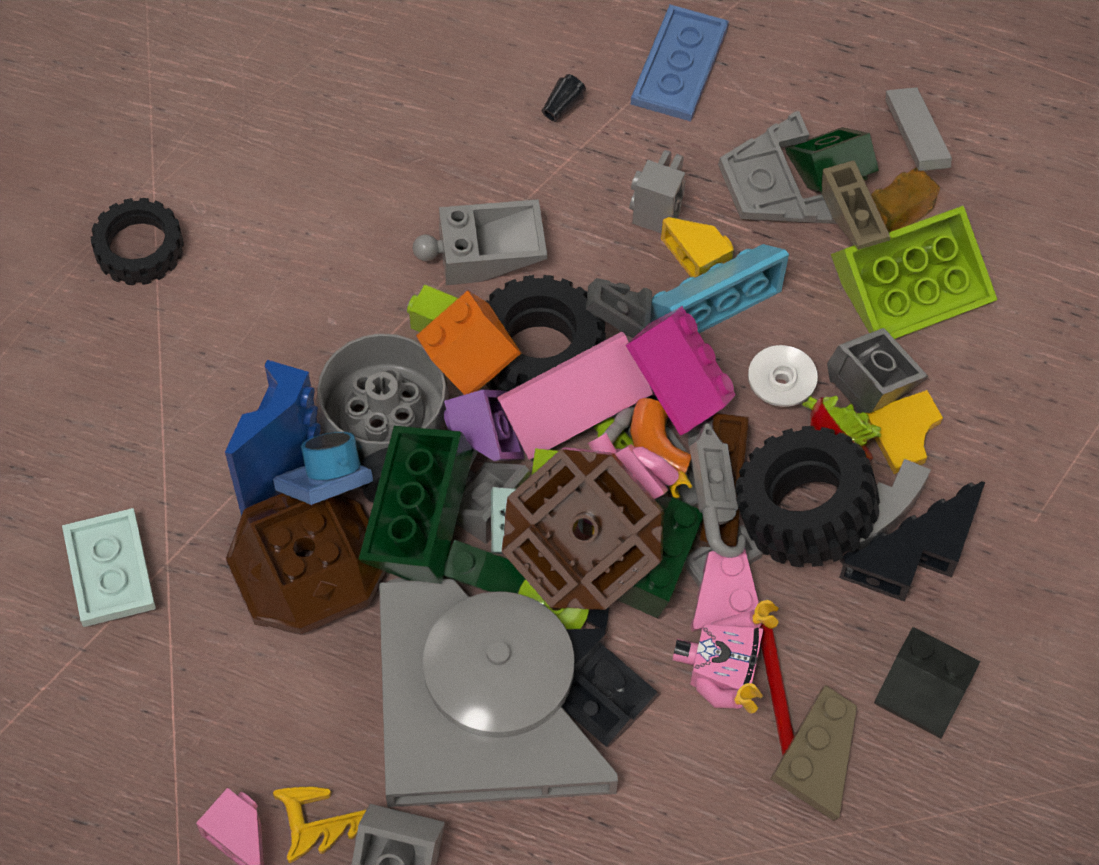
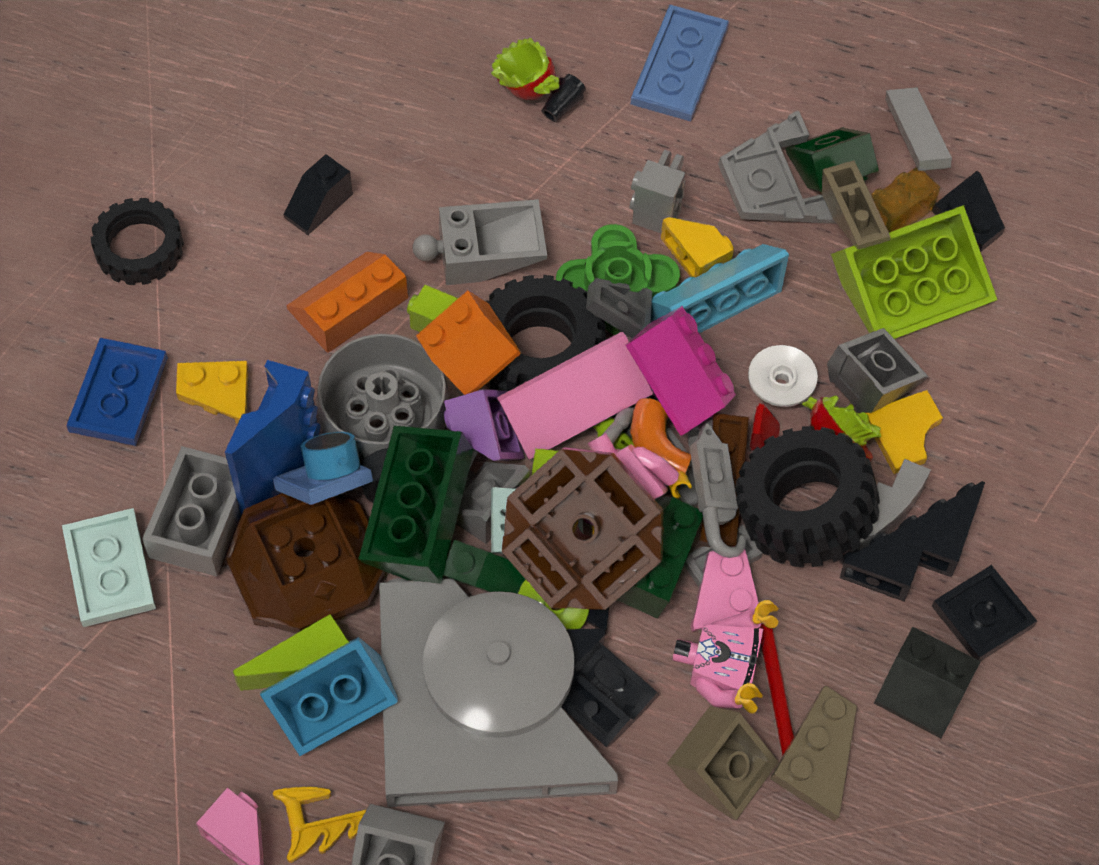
(117, 391): none -> blue plate
(194, 514): none -> light grey brick
(214, 386): none -> yellow wing
(290, 655): none -> lime slope
(318, 194): none -> black slope
(330, 695): none -> dark azure slope
(350, 299): none -> orange slope
(525, 70): none -> lime hair
(617, 259): none -> bright green plant
(723, 761): none -> dark tan slope
(764, 426): none -> red slope
(979, 208): none -> black wing
(984, 613): none -> black plate

